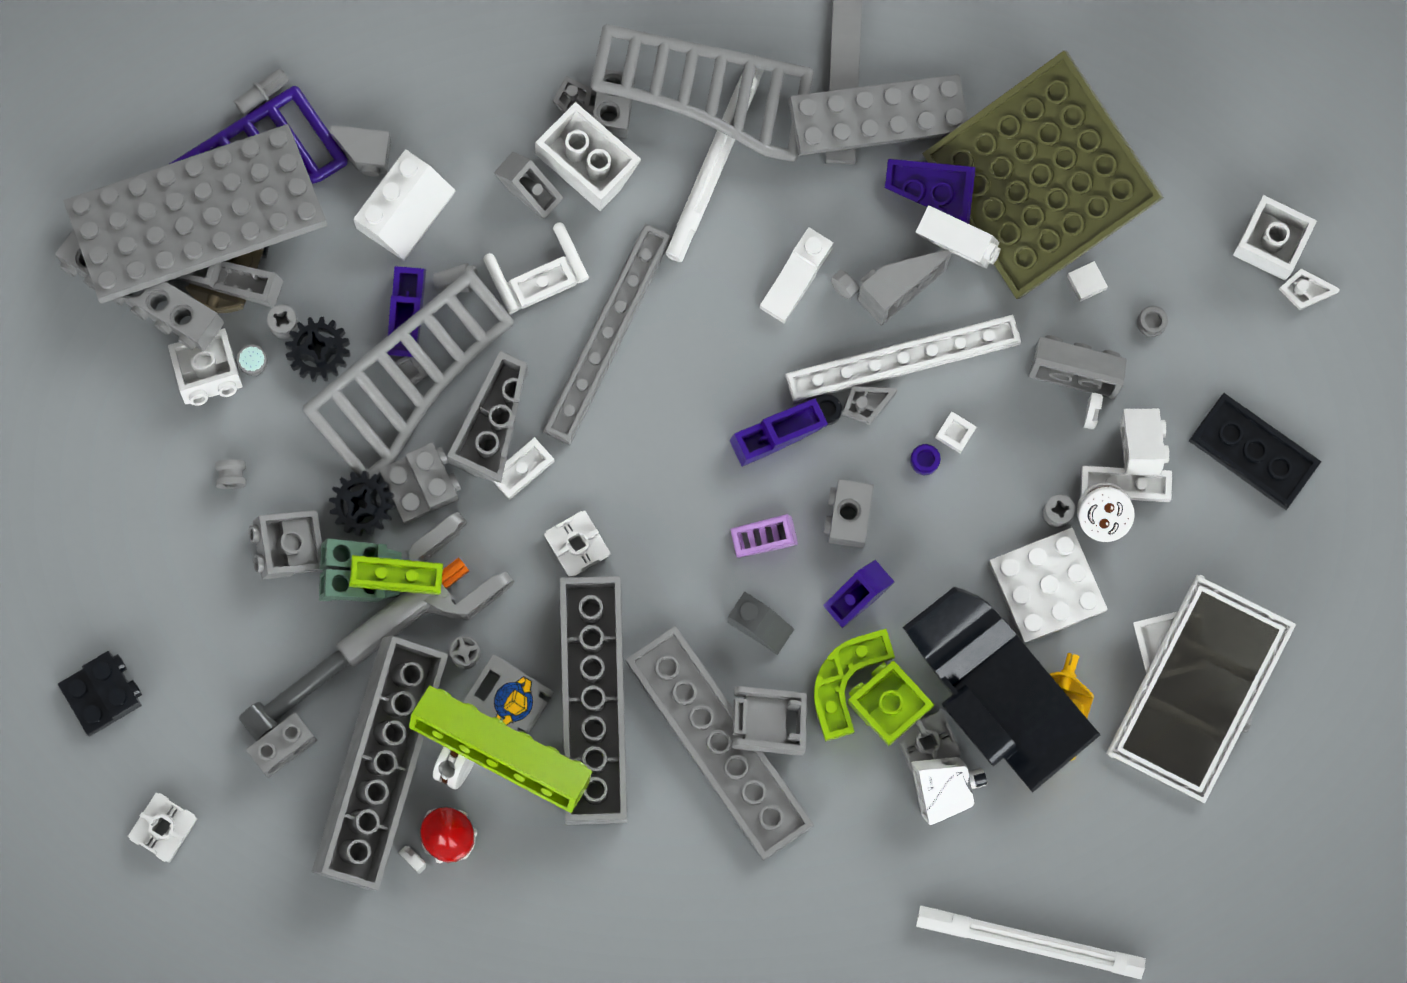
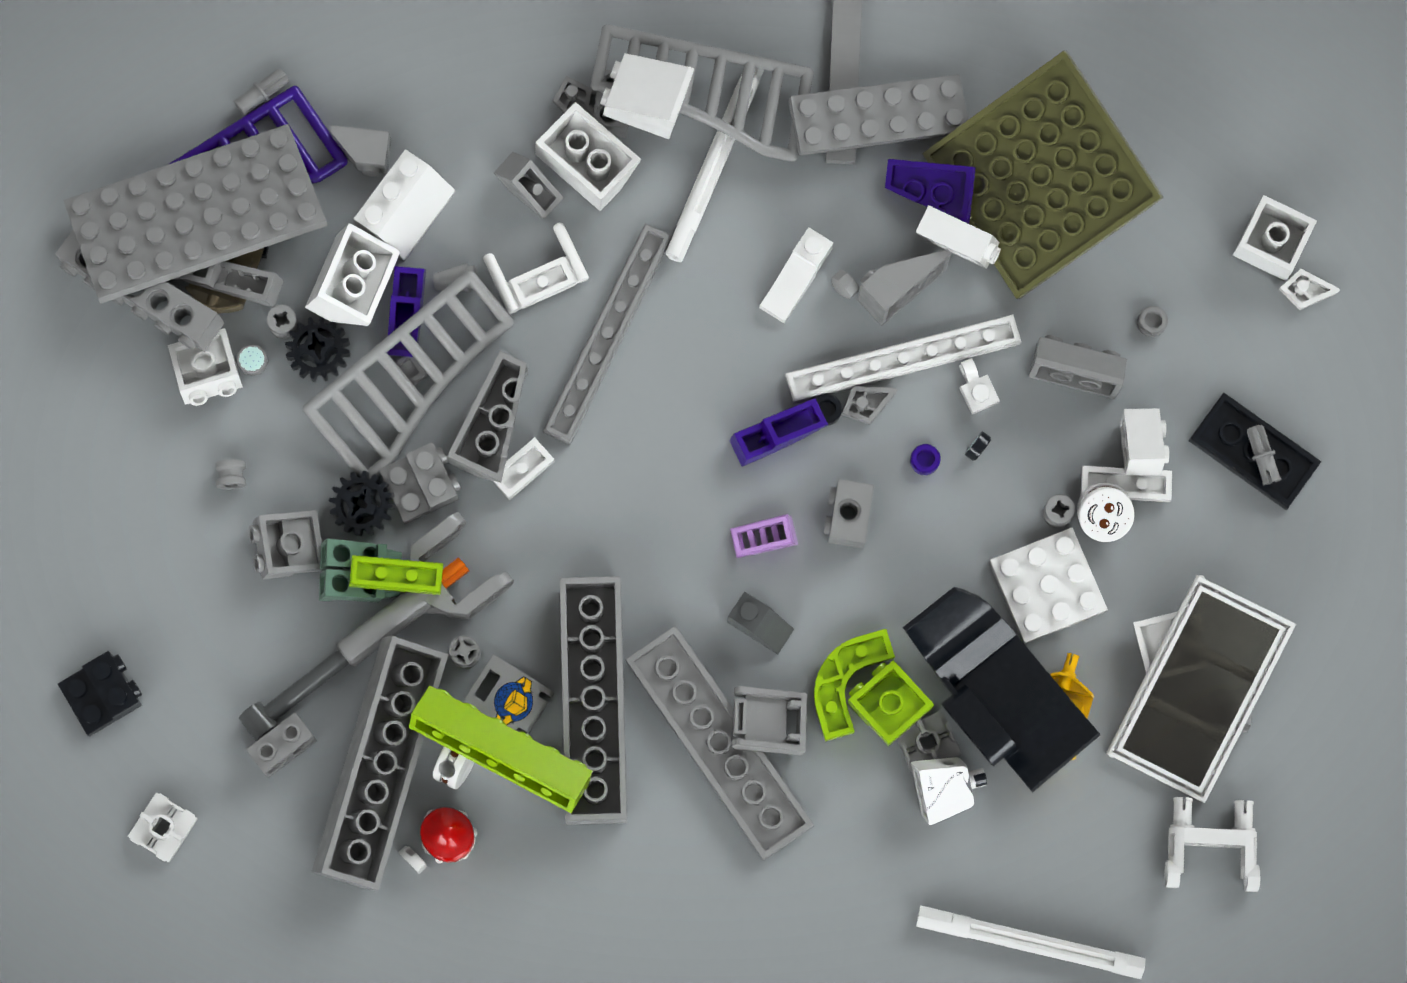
(352, 277): none -> white slope
(569, 559): white piece -> none
(647, 93): none -> white slope
(858, 593): dark purple slope -> none
(955, 432): white tile -> none
(977, 391): none -> white plate
(978, 446): none -> black tile
(1087, 281): white tile -> none
(1093, 406): white tile -> none
(1241, 836): none -> white connector
(1263, 454): none -> light grey axle

